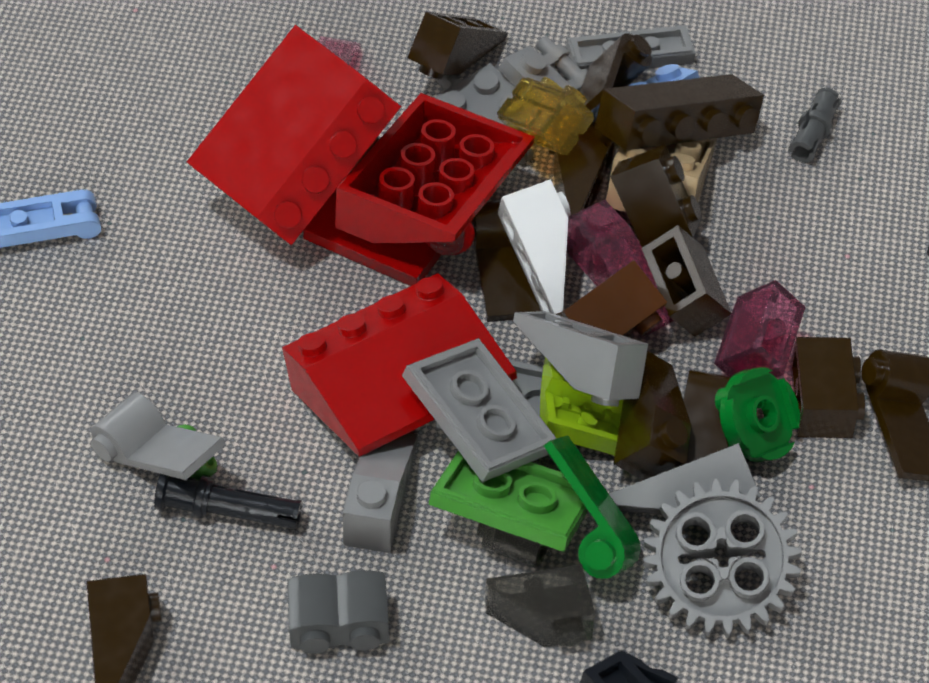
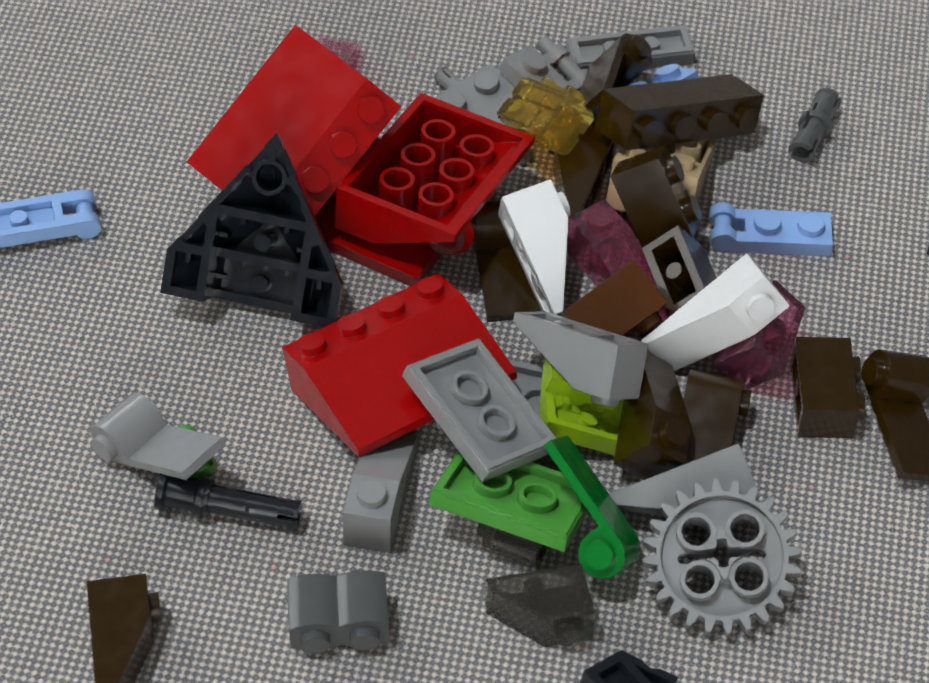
(258, 246): none -> black wedge
(452, 43): dark brown slope -> none
(718, 316): none -> white slope
(738, 406): green plate -> none
(770, 231): none -> light blue plate

